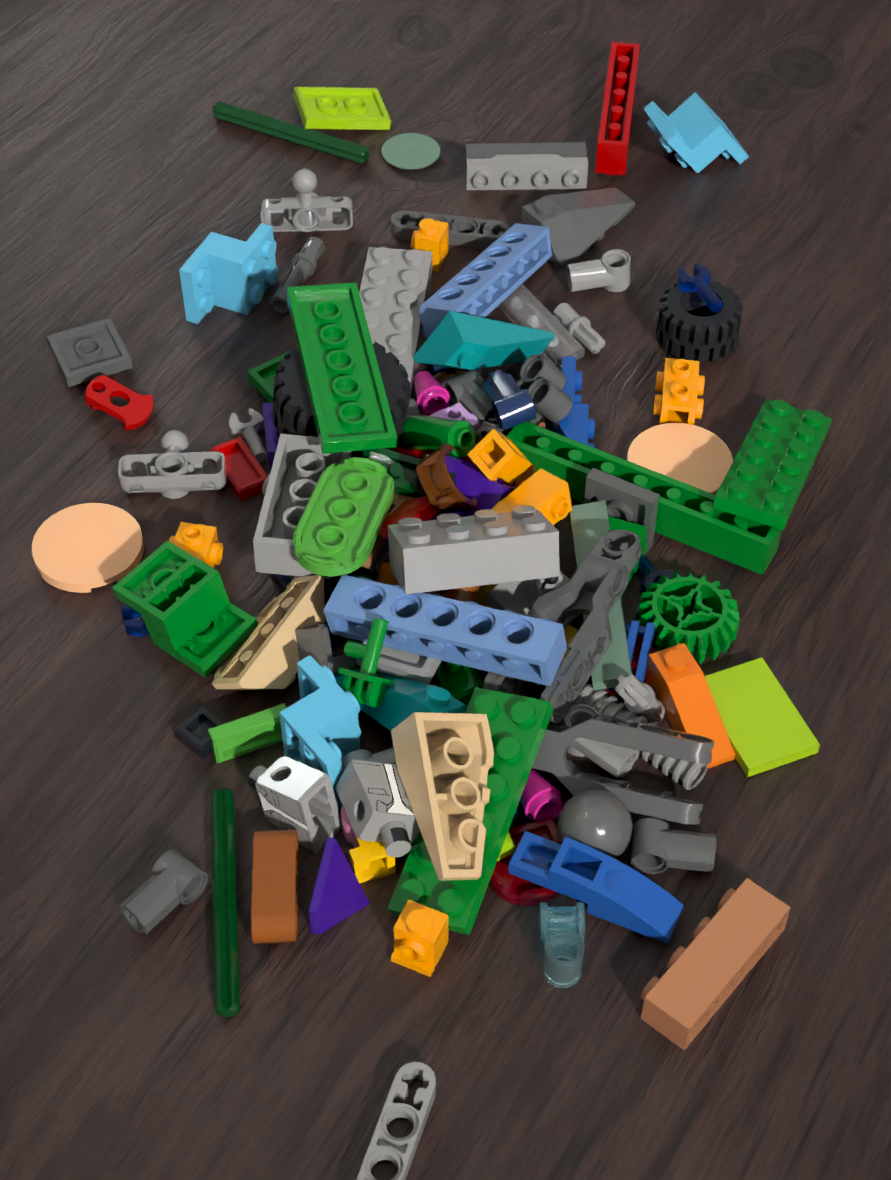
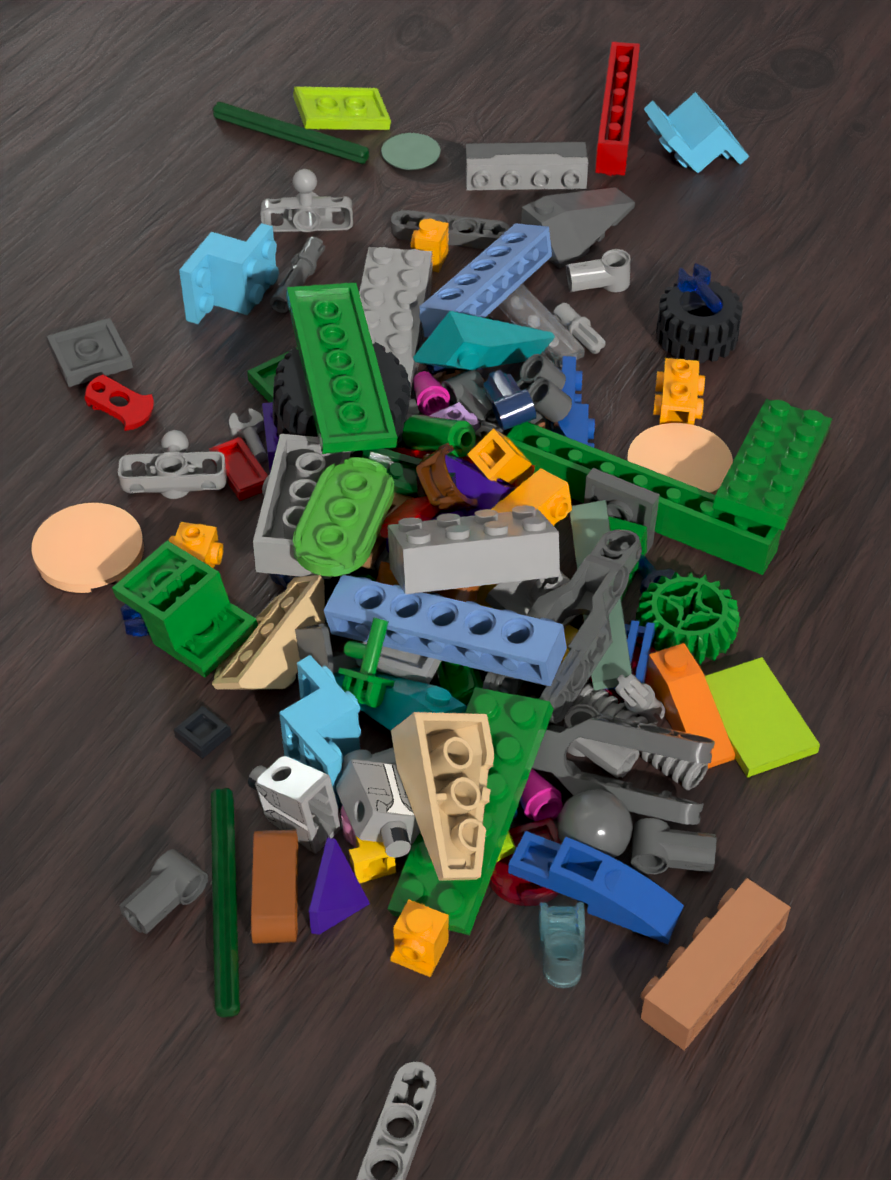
(246, 734): bright green tile -> none

